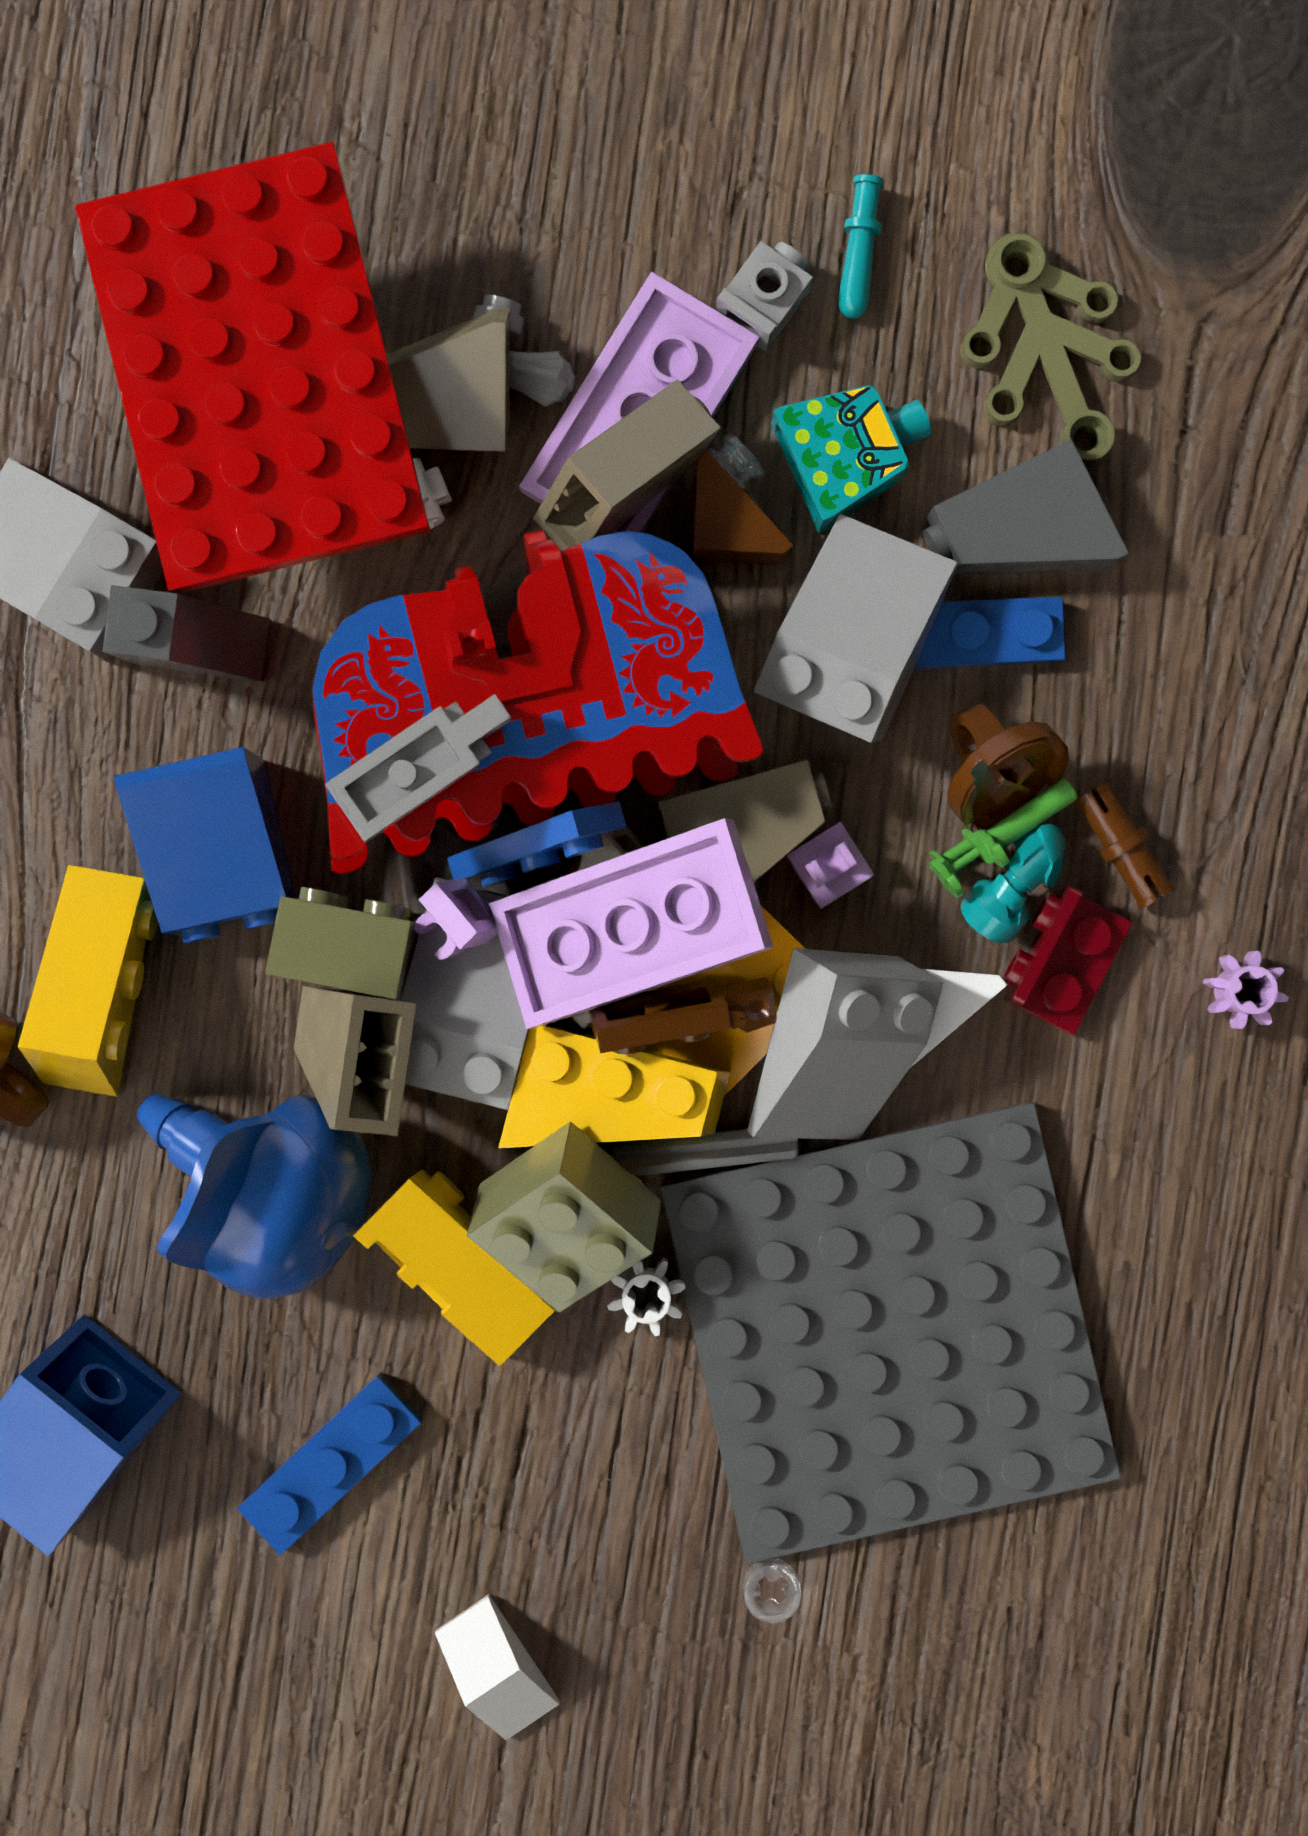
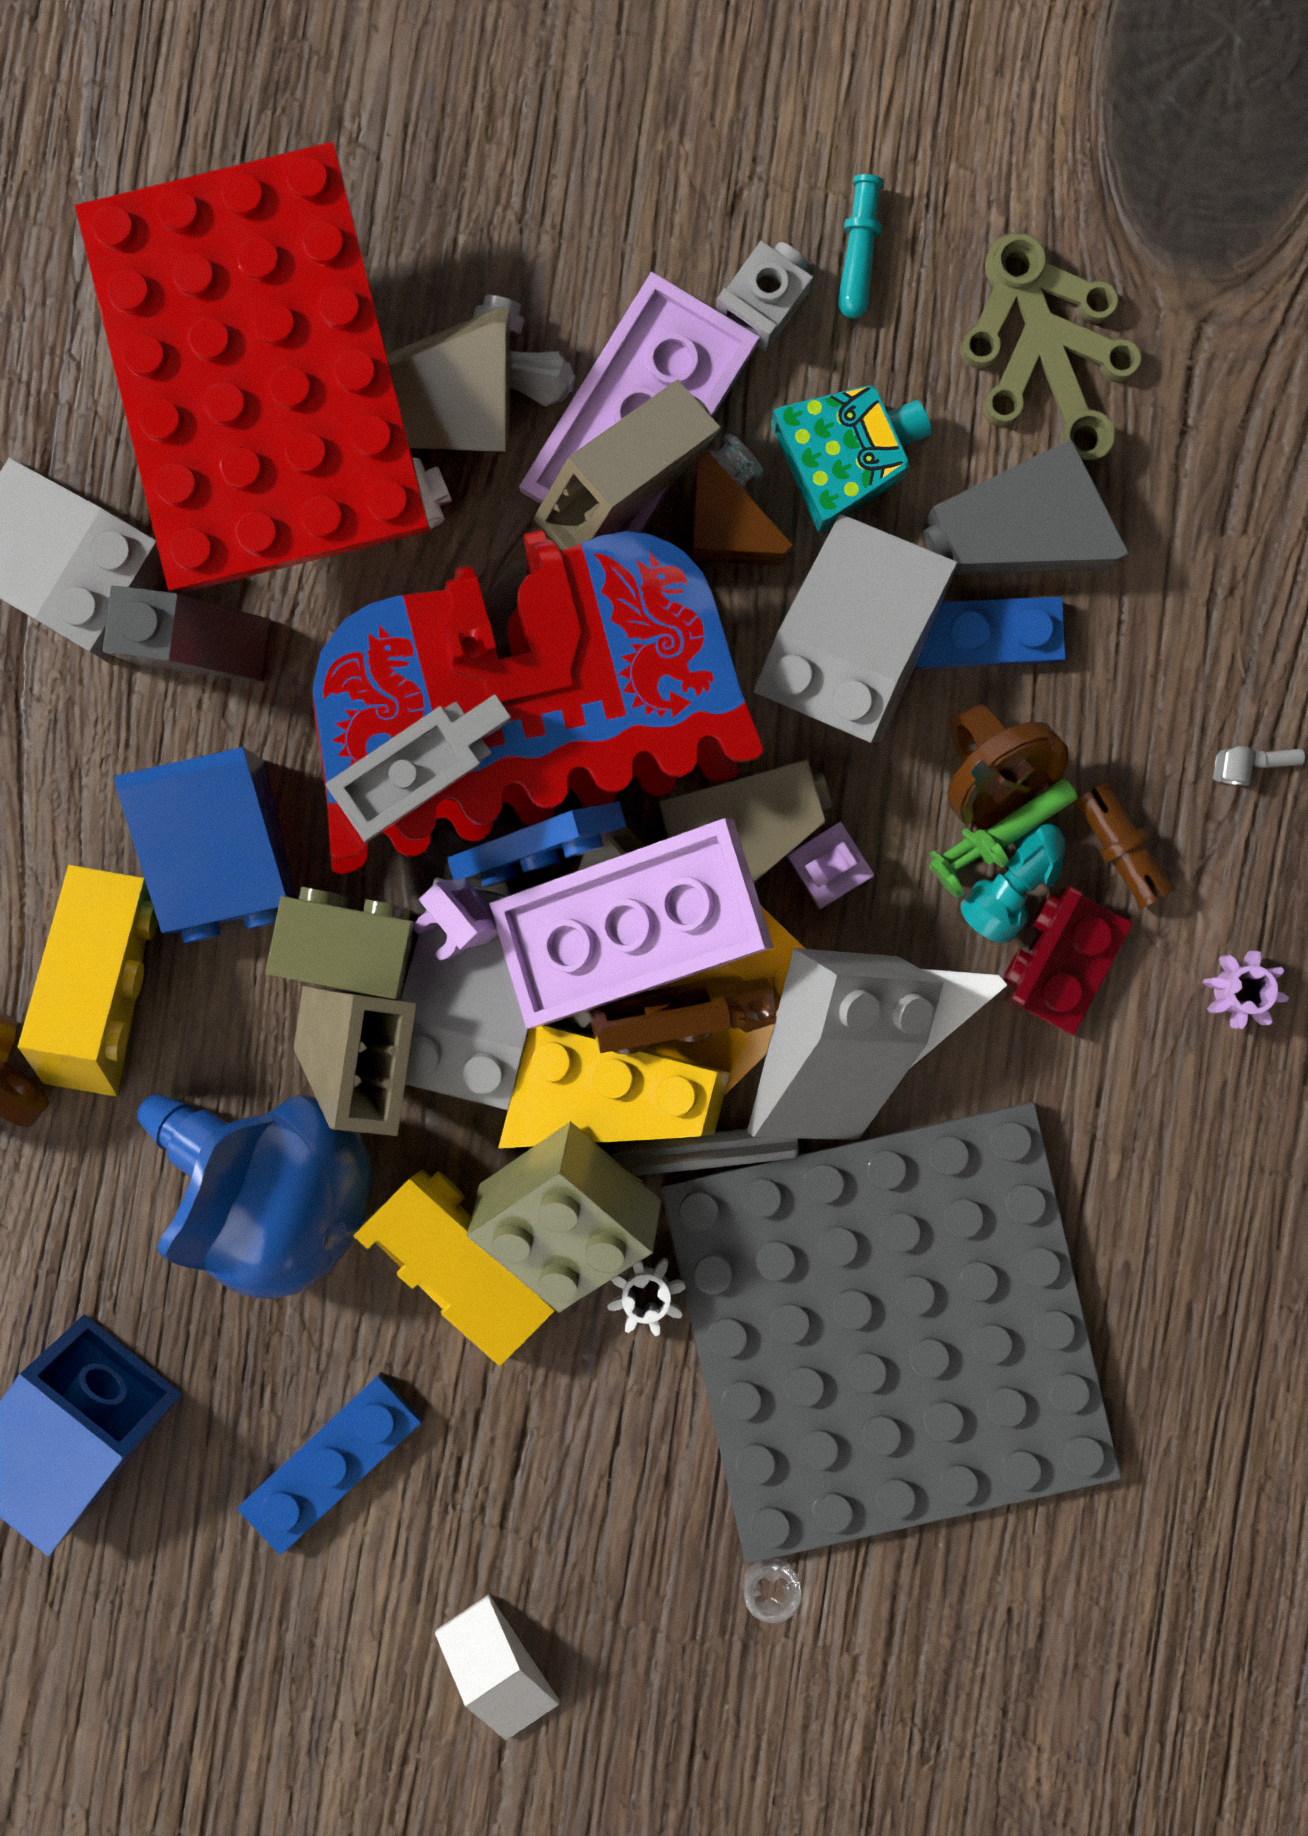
(1236, 764): none -> light grey hand

